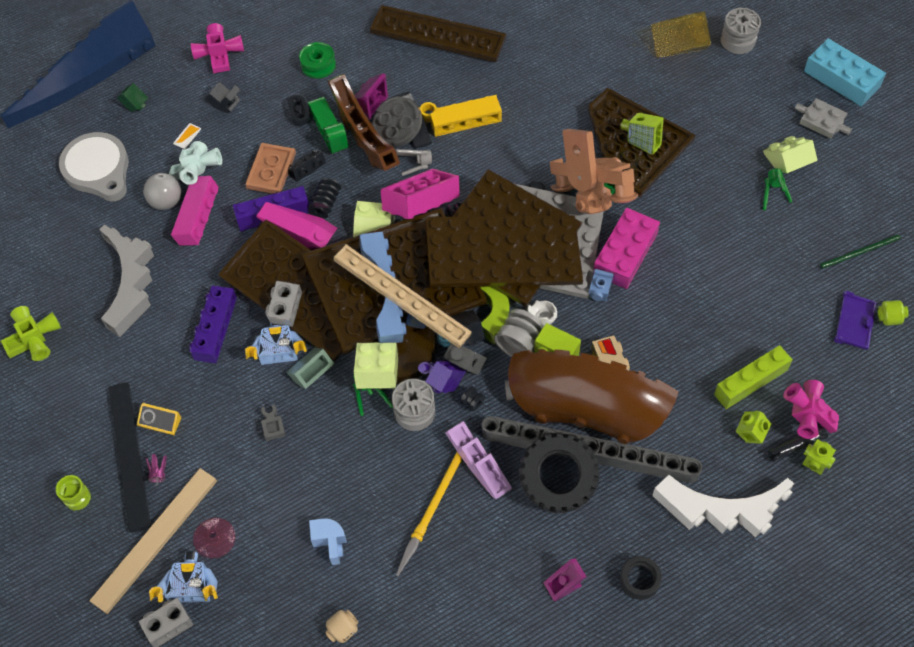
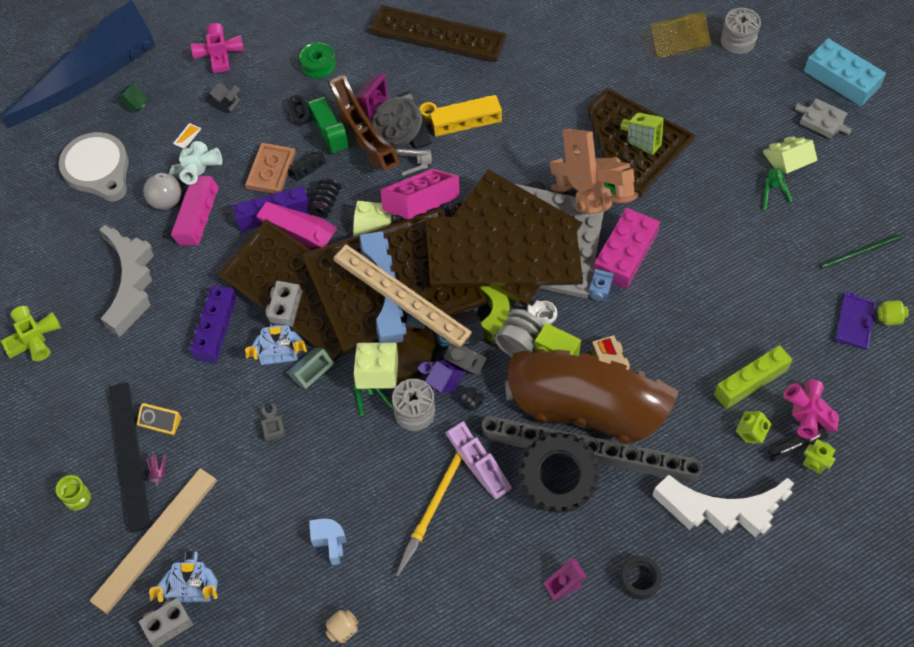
(216, 546): clear pink dish -> none

